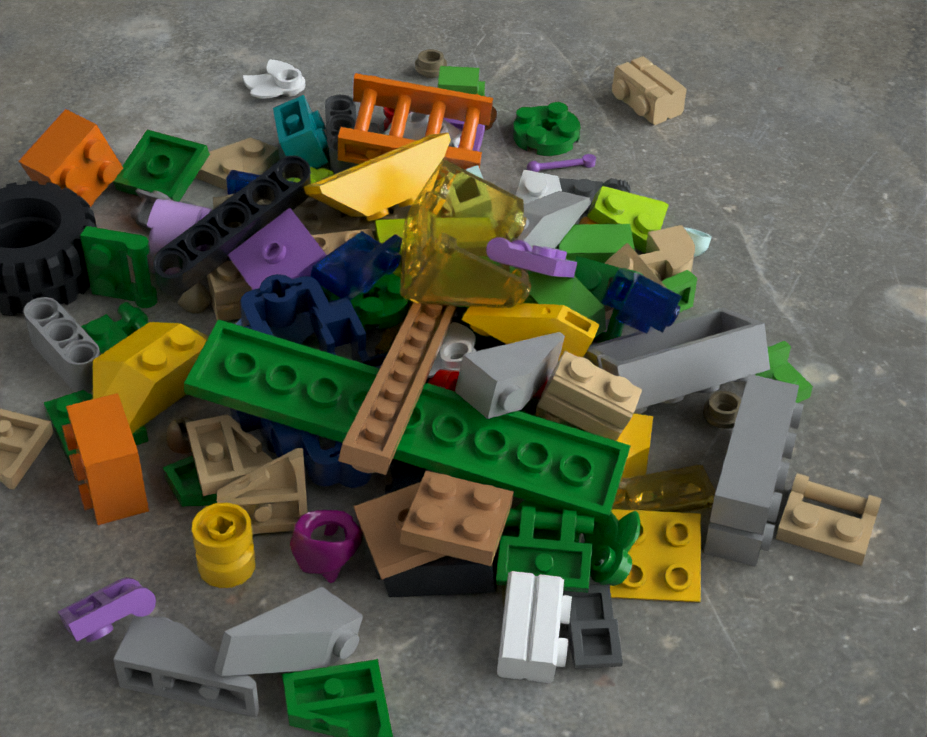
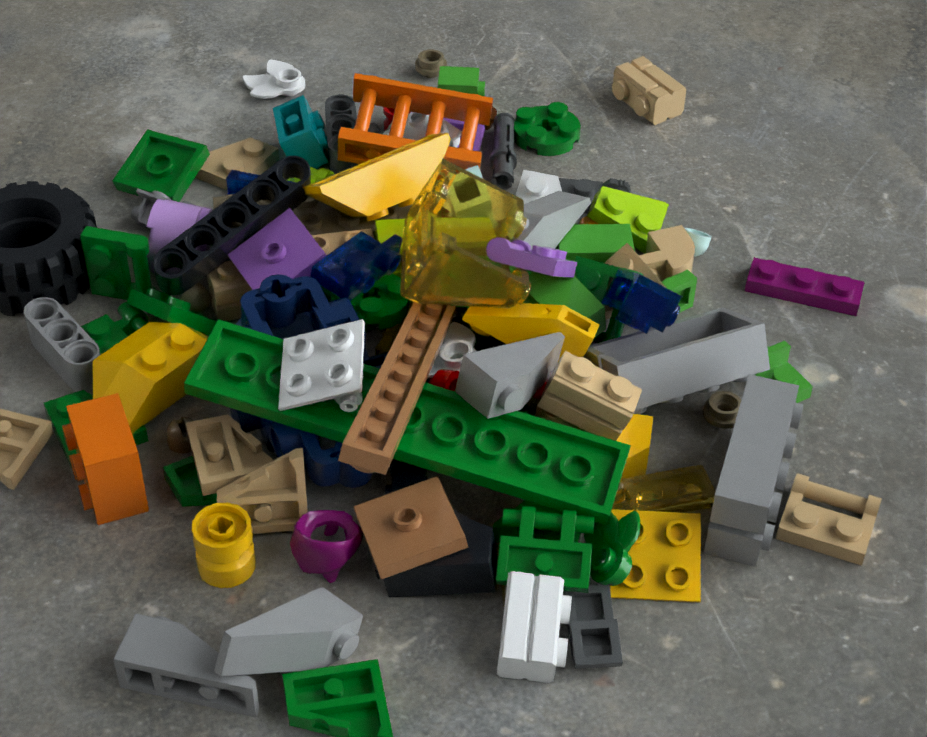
(73, 157): orange brick -> none
(94, 614): medium lavender plate -> none
(170, 309): none -> green wing
(323, 367): none -> white hinge
(457, 518): medium nougat plate -> none
(503, 158): none -> dark grey pin
(587, 160): medium lavender hinge -> none
(804, 286): none -> magenta plate

